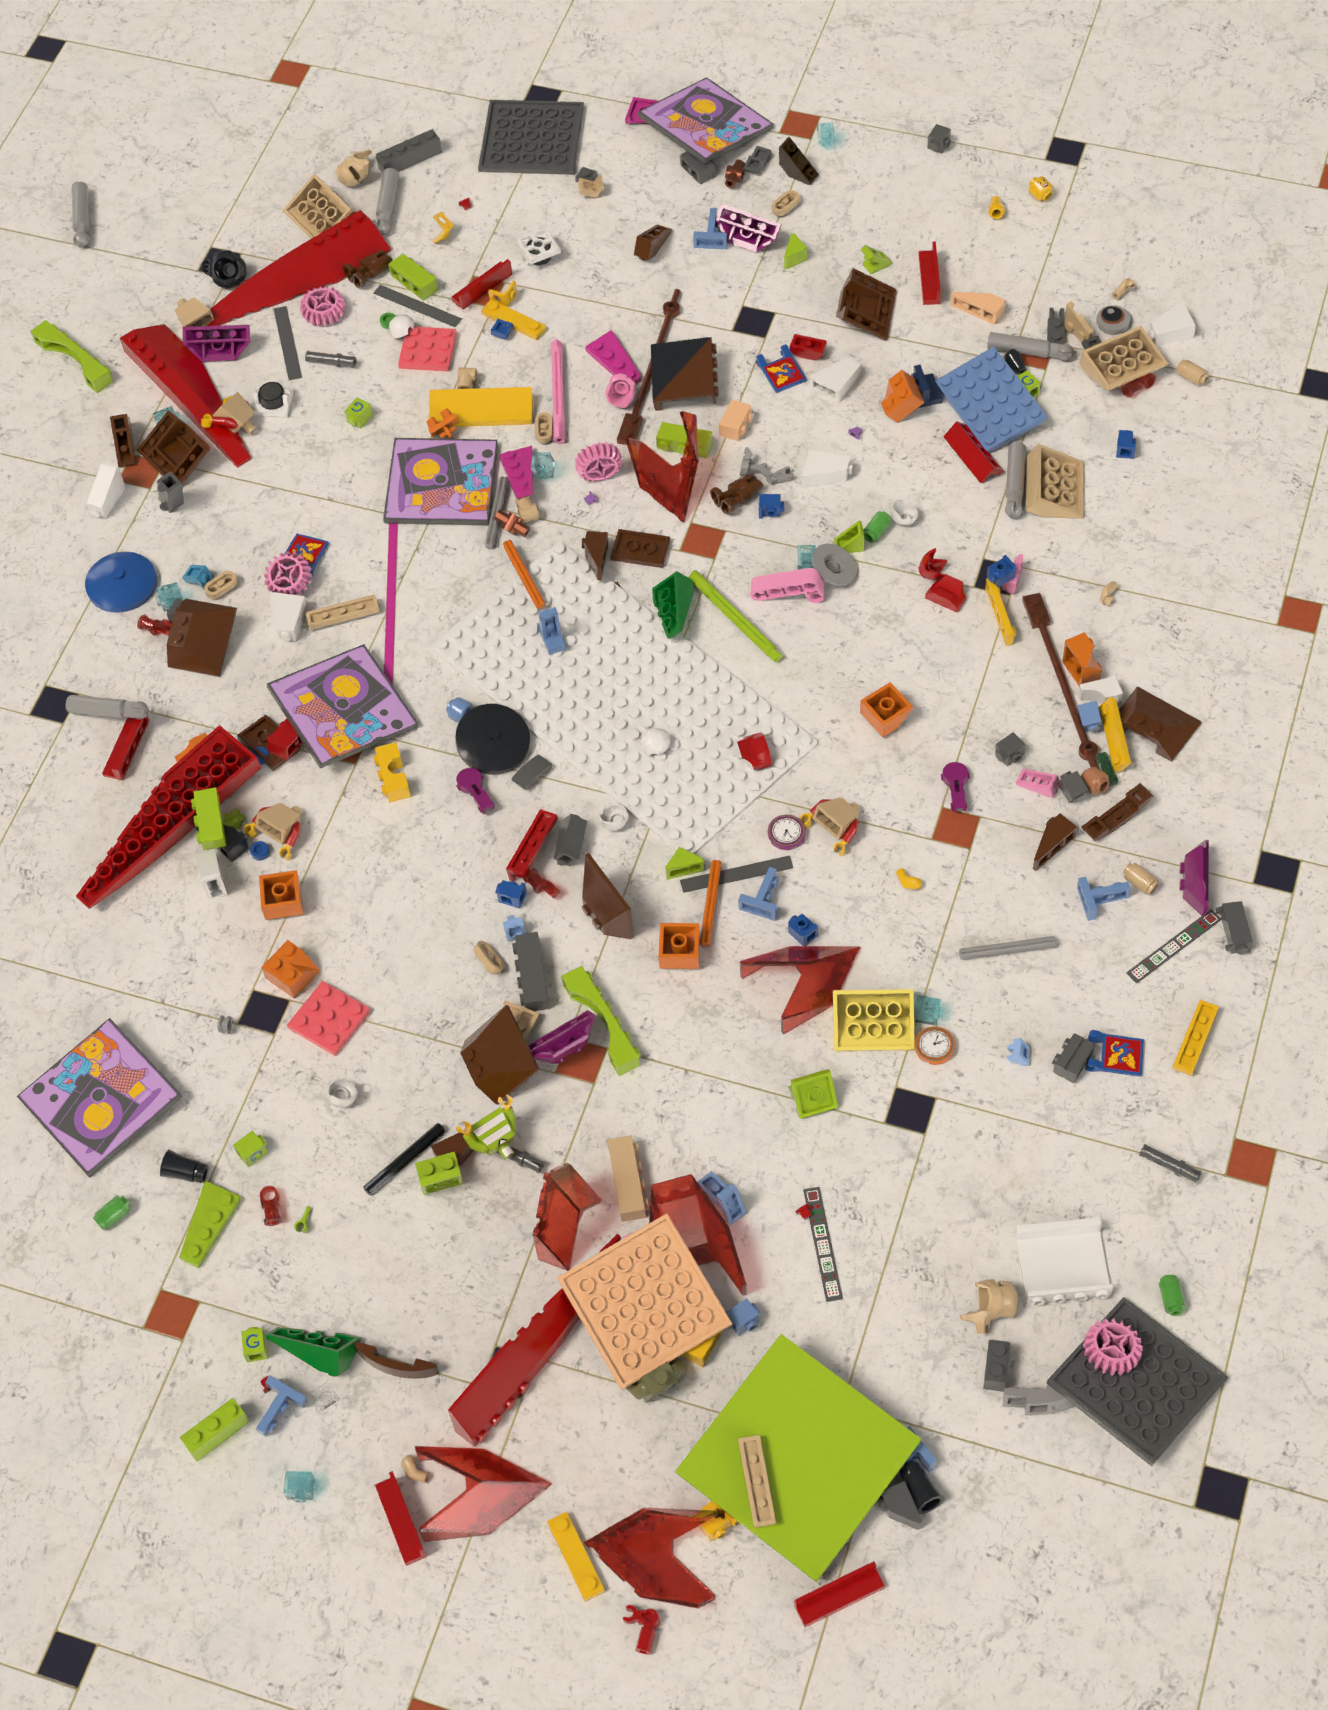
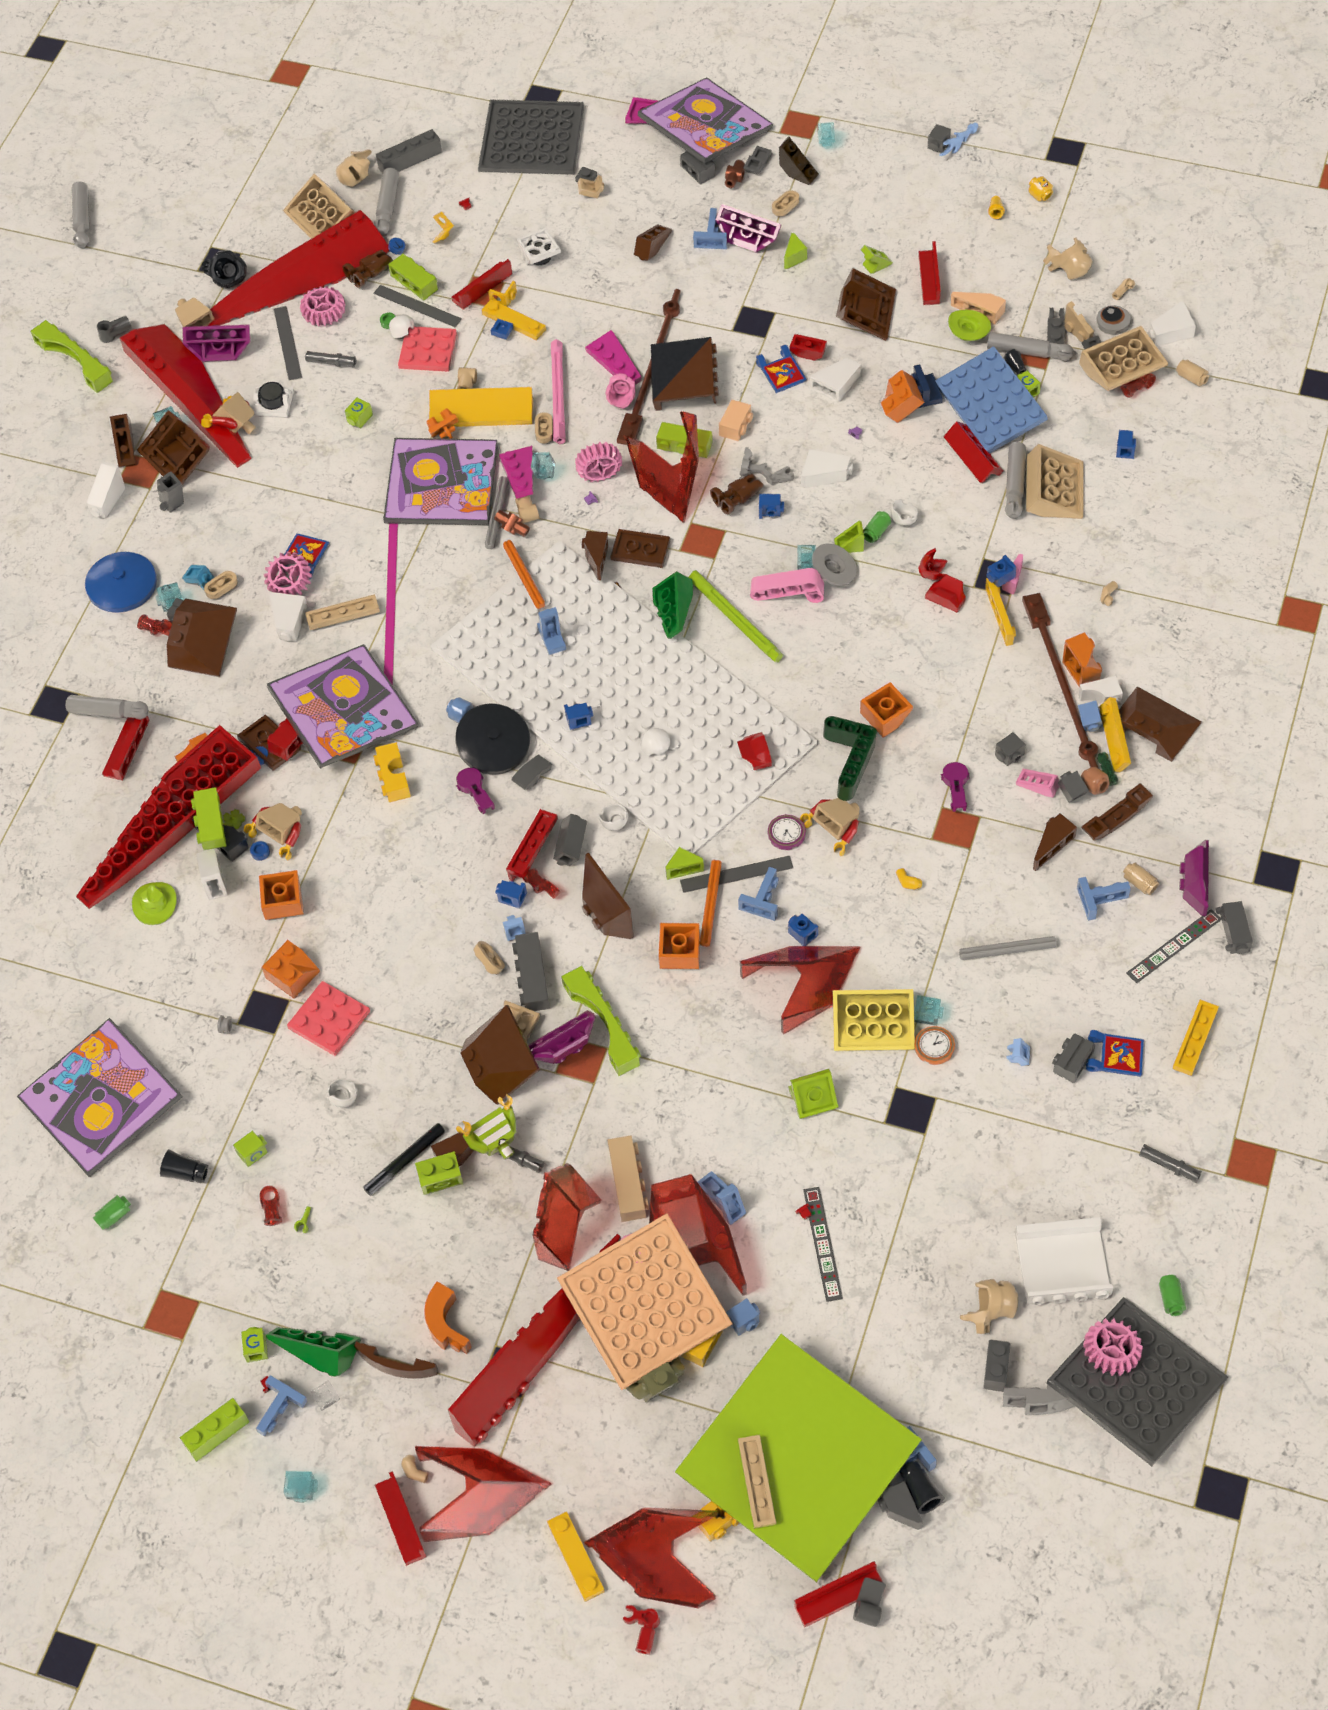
(108, 329): none -> dark grey piece
(154, 902): none -> lime hat
(208, 1221): lime wing -> none
(396, 246): none -> blue tile
(436, 1308): none -> orange arch
(578, 715): none -> blue brick
(862, 740): none -> dark green beam
(868, 1601): none -> dark grey panel
(960, 137): none -> light blue piece
(969, 324): none -> lime hat
(1073, 260): none -> tan piece

